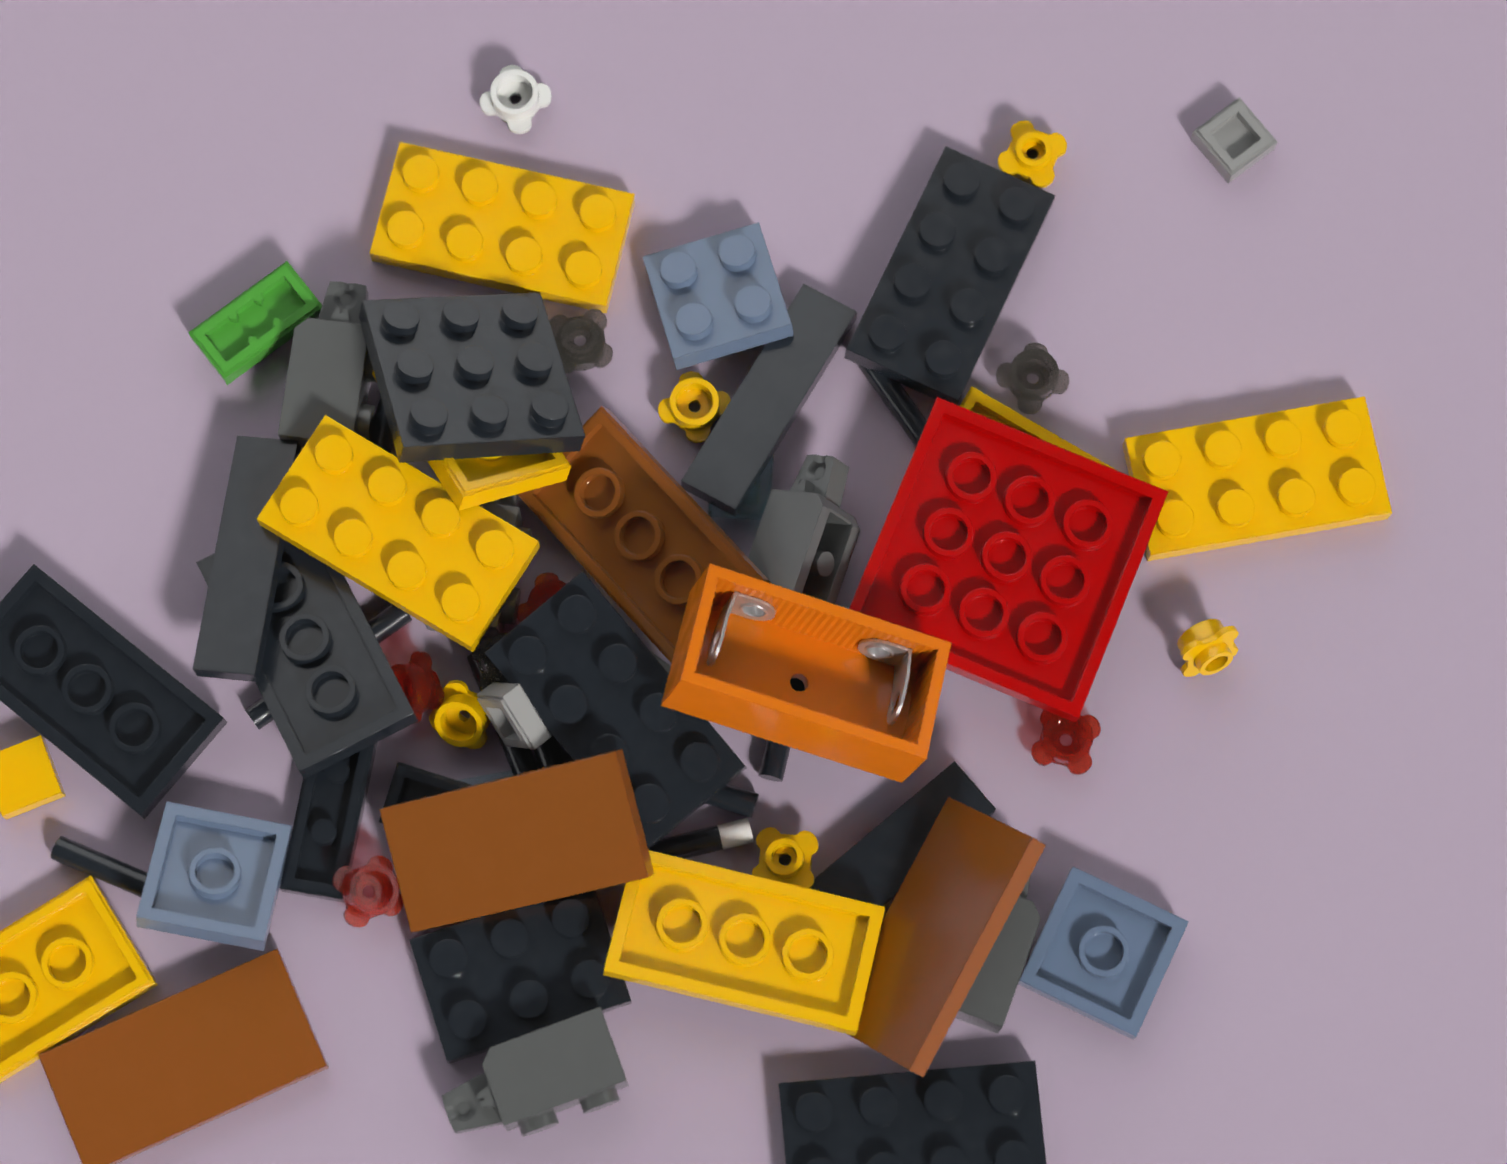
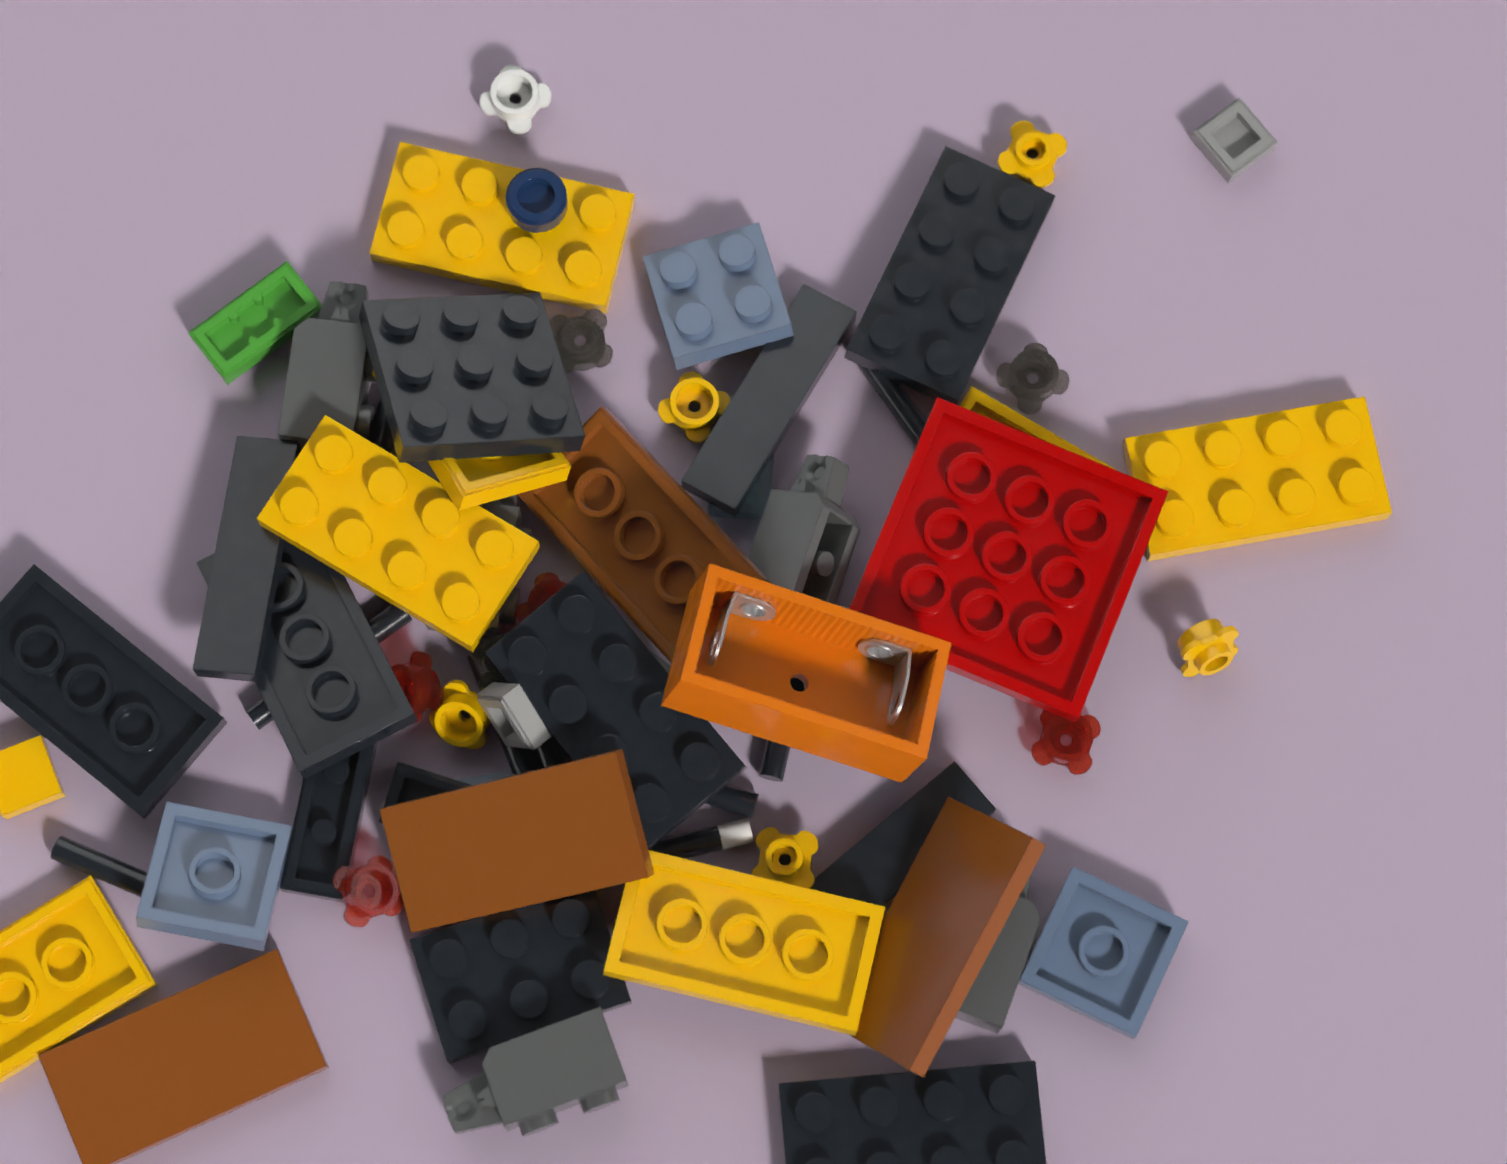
(536, 200): none -> dark blue tile

